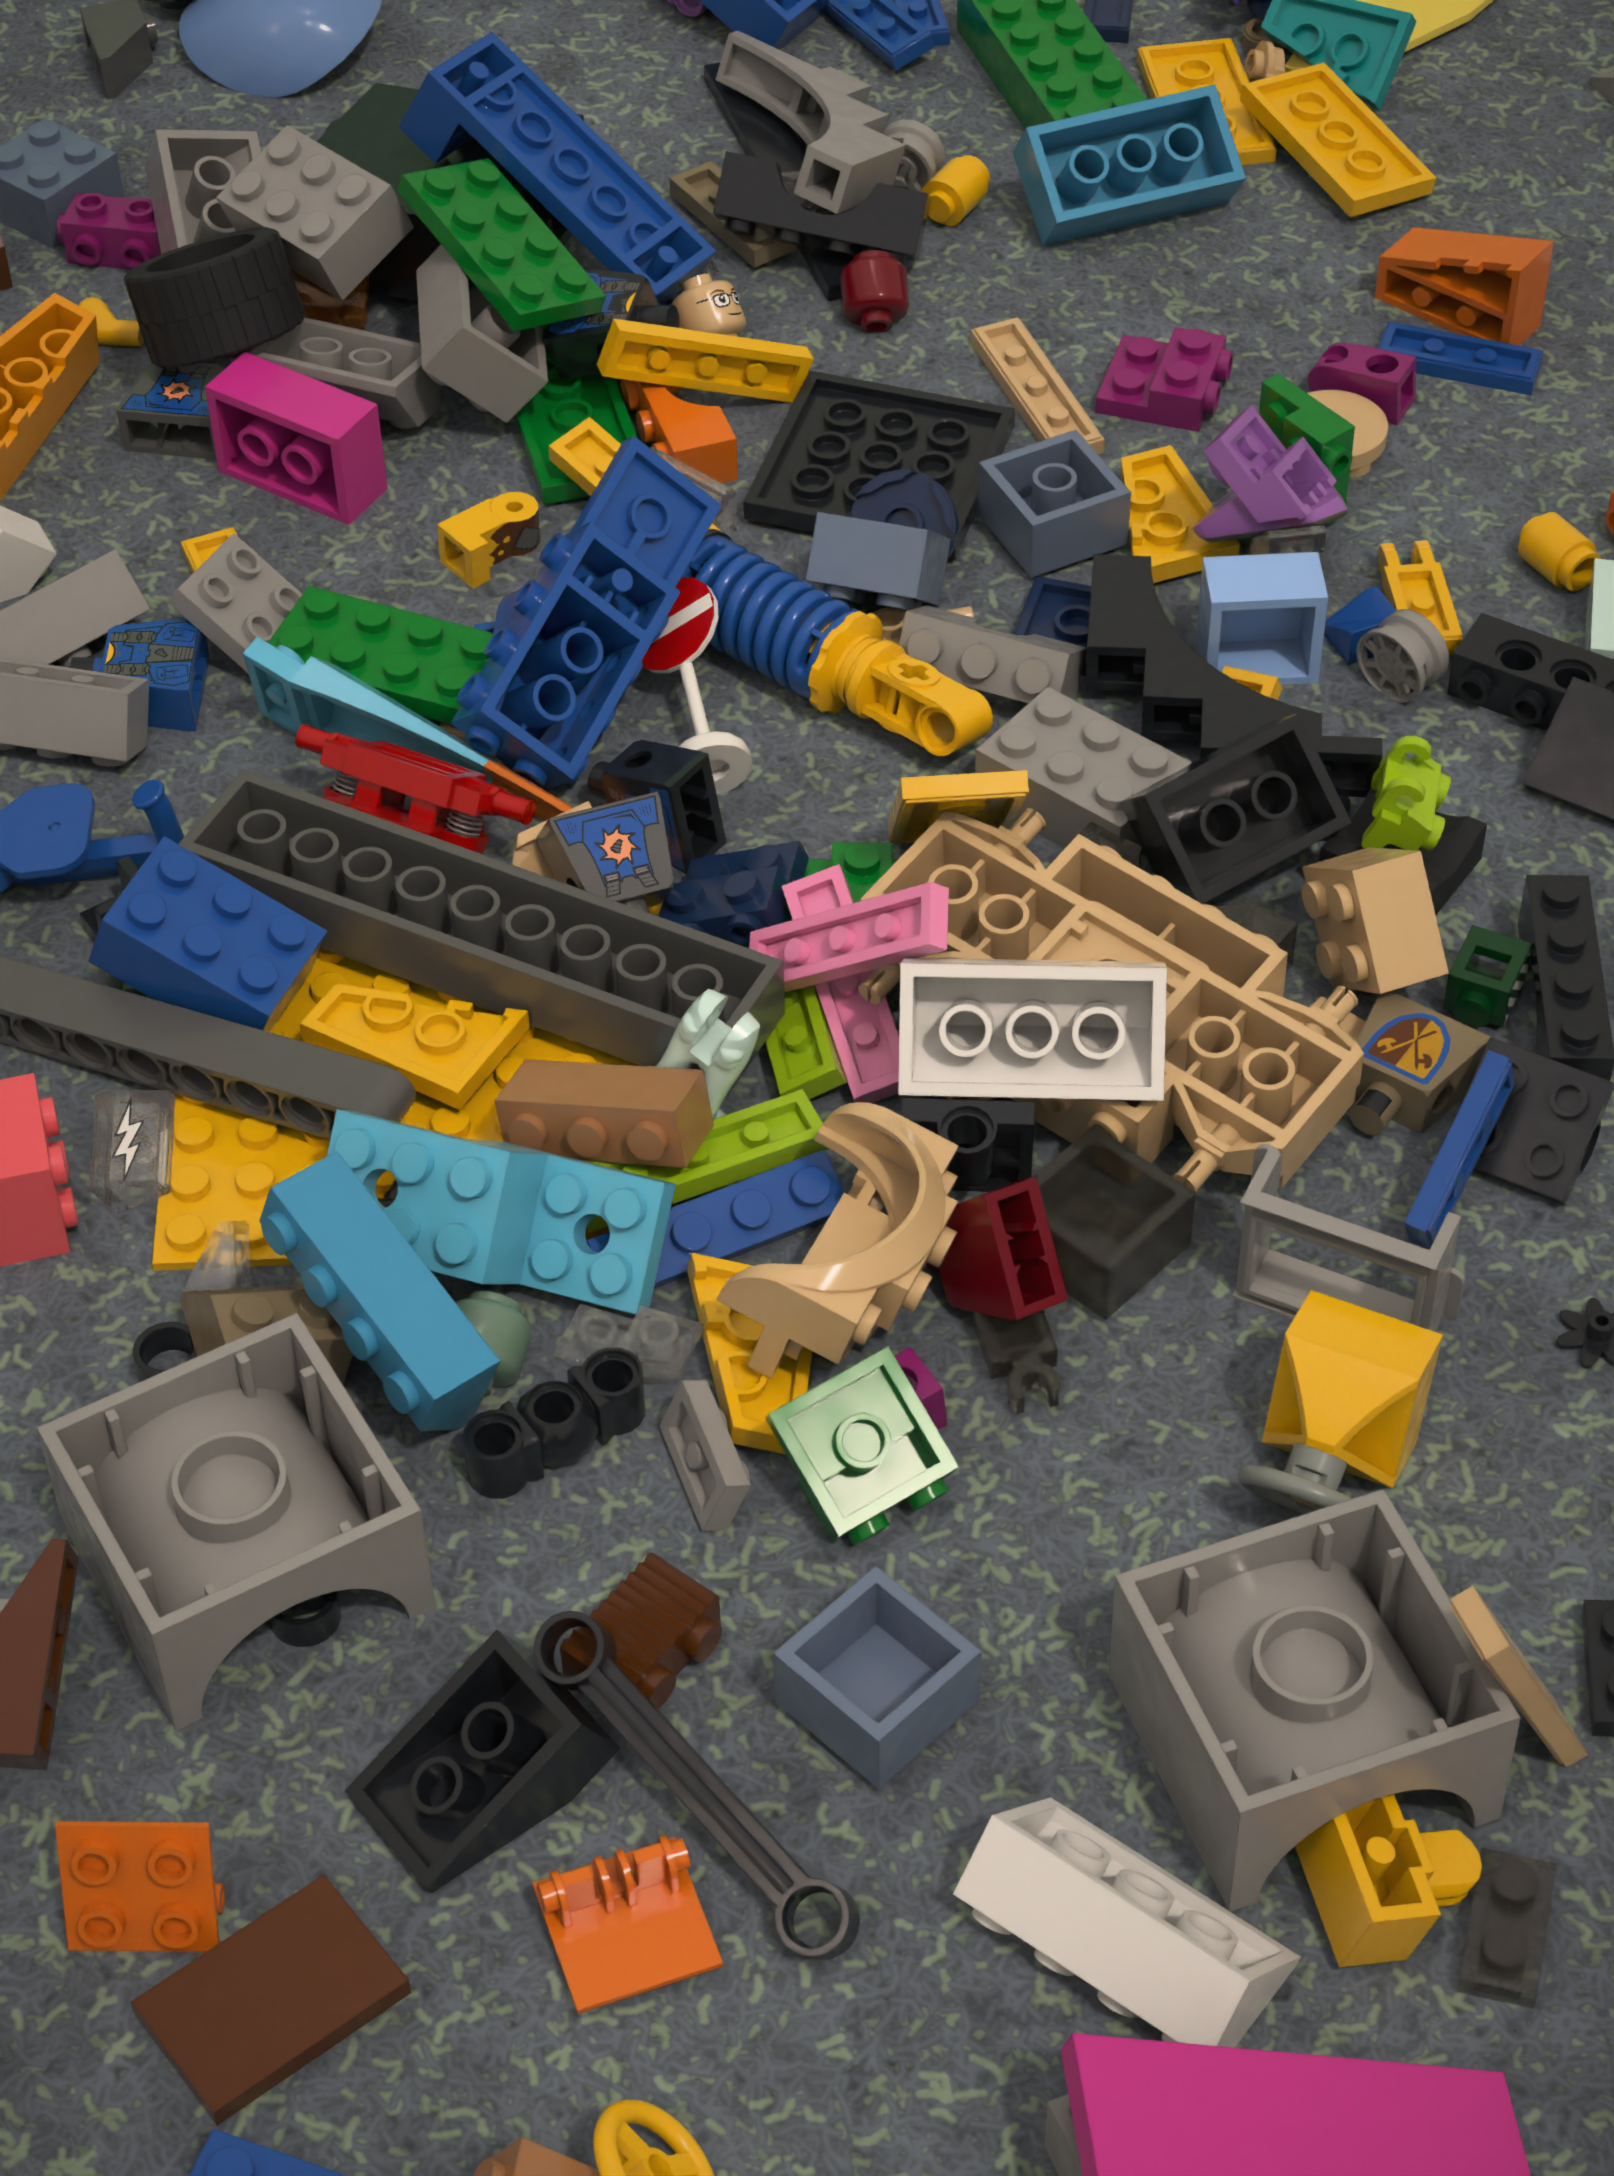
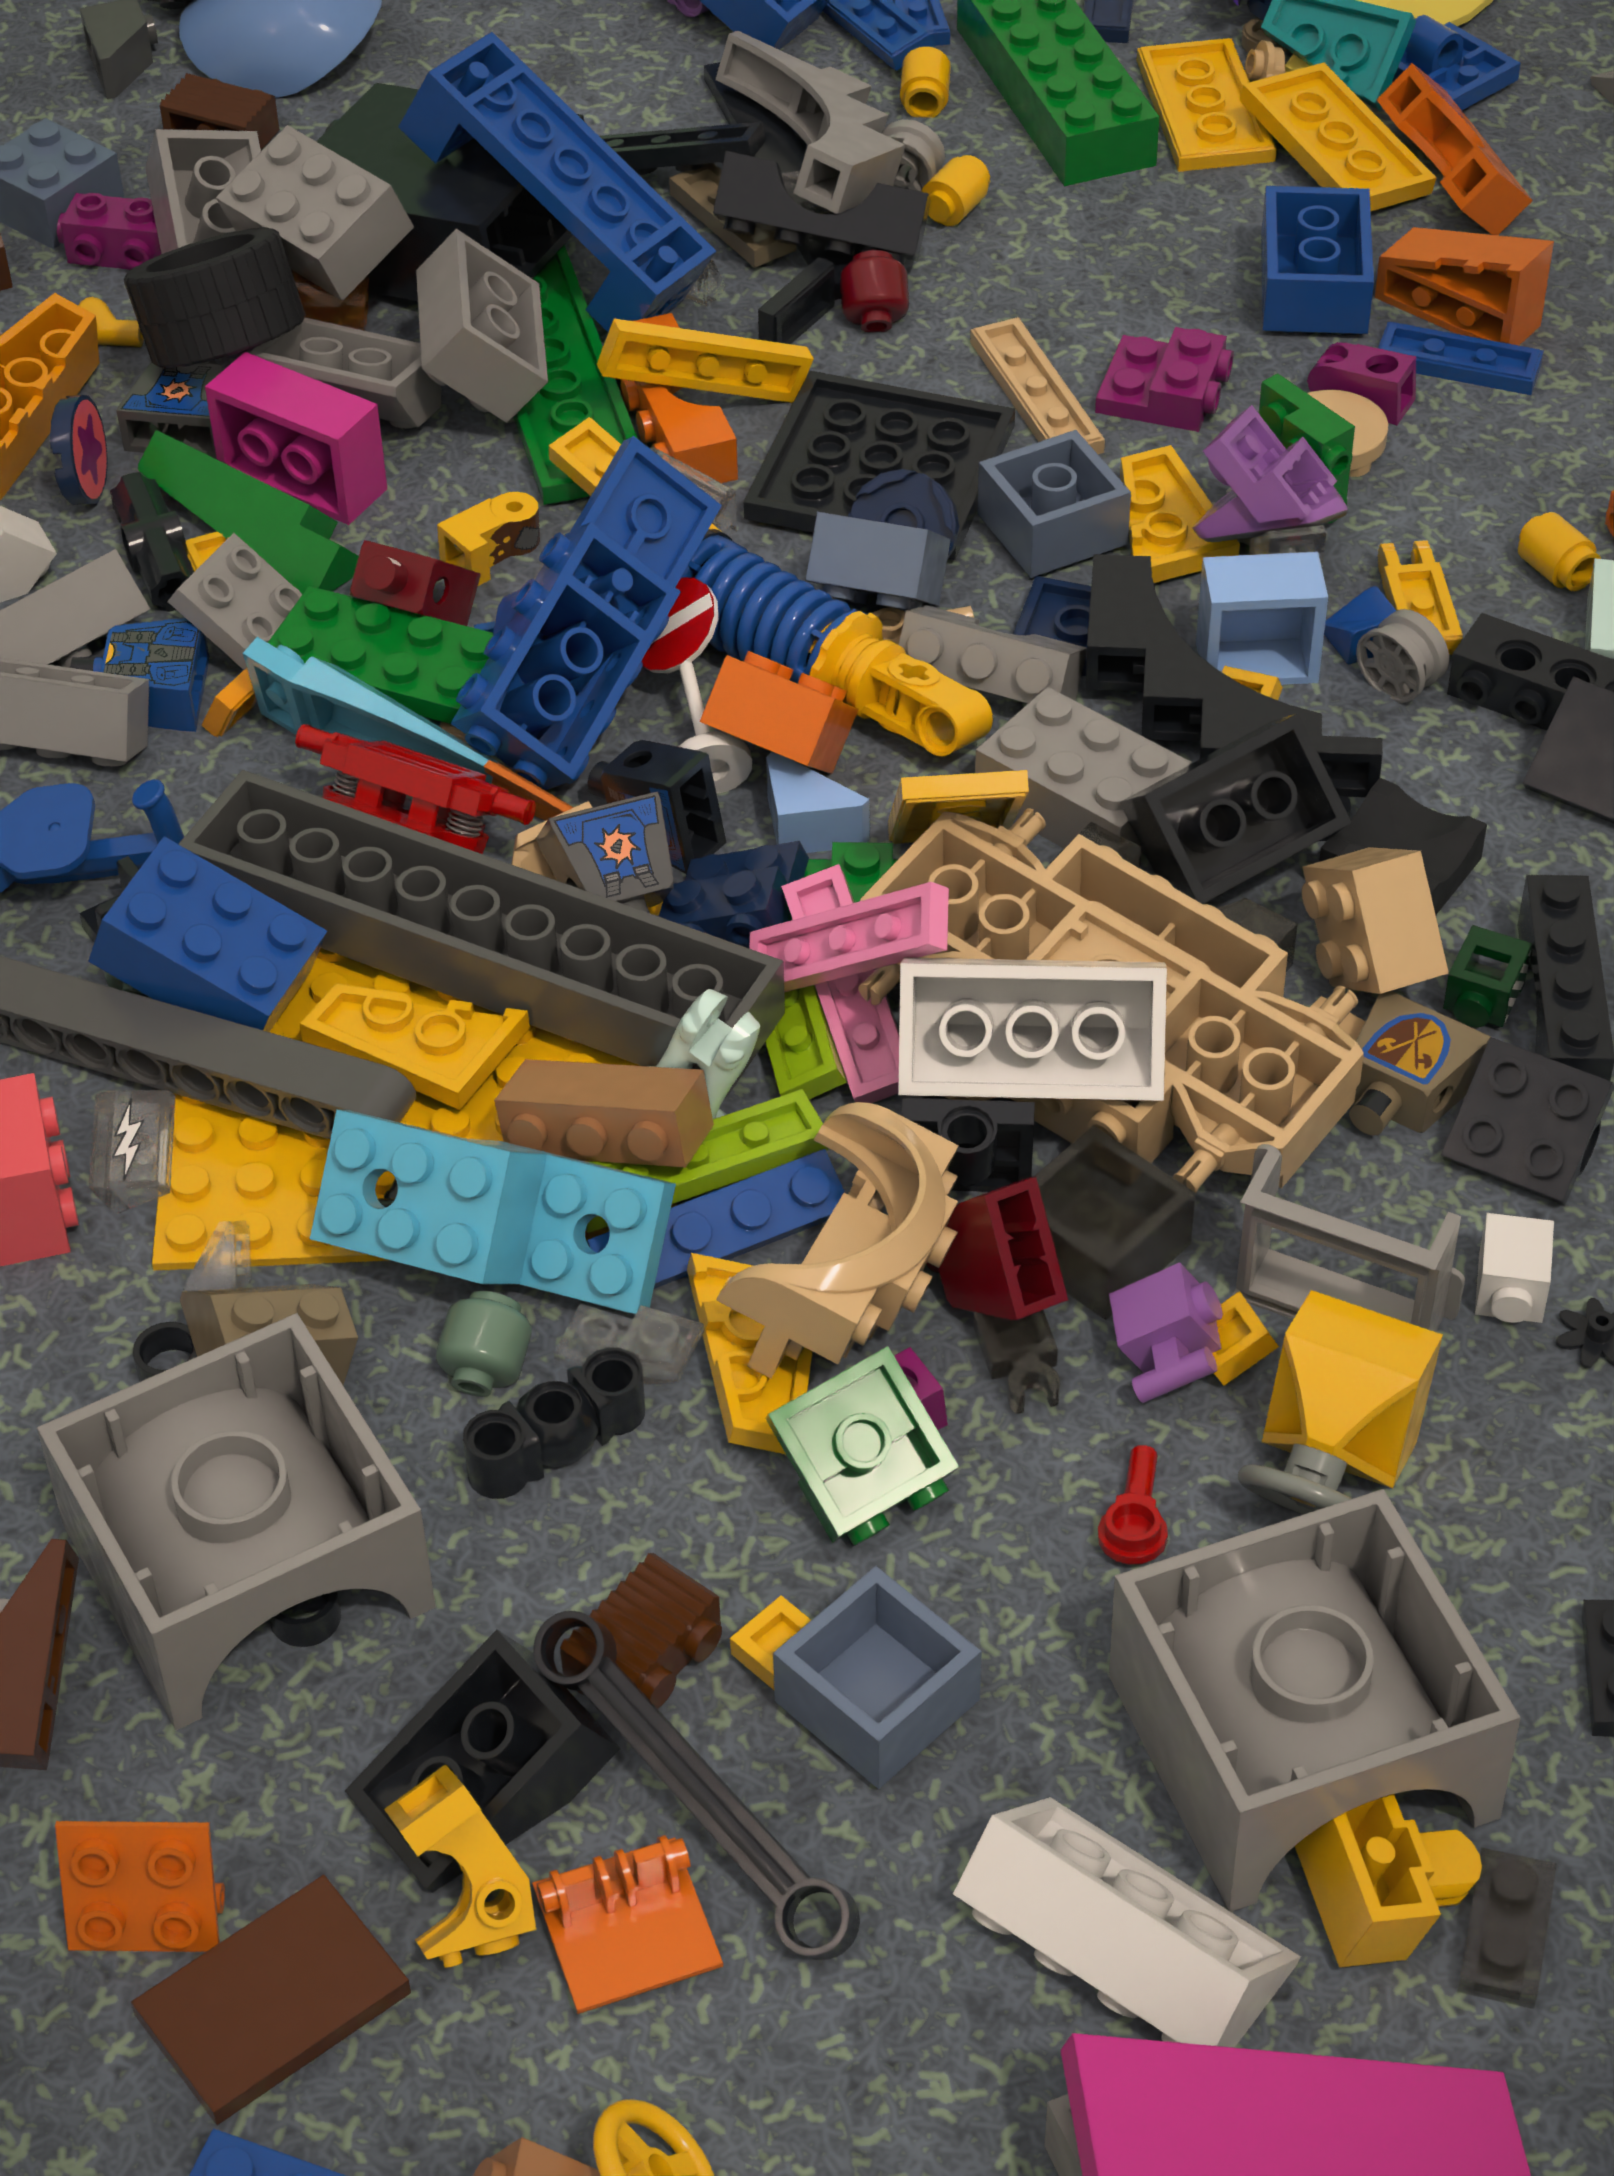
(81, 441): none -> tile
(151, 537): none -> black piece
(216, 105): none -> reddish brown brick
(230, 705): none -> light orange tile
(272, 523): none -> green wedge
(379, 1294): dark azure slope -> none
(408, 582): none -> dark red torso
(447, 1819): none -> yellow tile
(501, 244): green plate -> none
(579, 341): black torso -> none
(686, 147): none -> black plate
(705, 1455): light grey plate -> none
(710, 306): tan head -> none
(764, 1635): none -> yellow plate
(789, 718): none -> orange piece
(798, 304): none -> black tile
(813, 807): none -> light blue slope
(925, 82): none -> yellow brick
(1128, 164): dark azure brick -> none
(1133, 1525): none -> red plate
(1167, 1329): none -> medium lavender brick
(1242, 1339): none -> yellow plate
(1316, 260): none -> blue brick
(1407, 798): lime piece -> none
(1458, 61): none -> blue plate
(1461, 1149): blue tile -> none
(1470, 167): none -> orange arch
(1514, 1268): none -> white brick
(1517, 1676): tan tile -> none

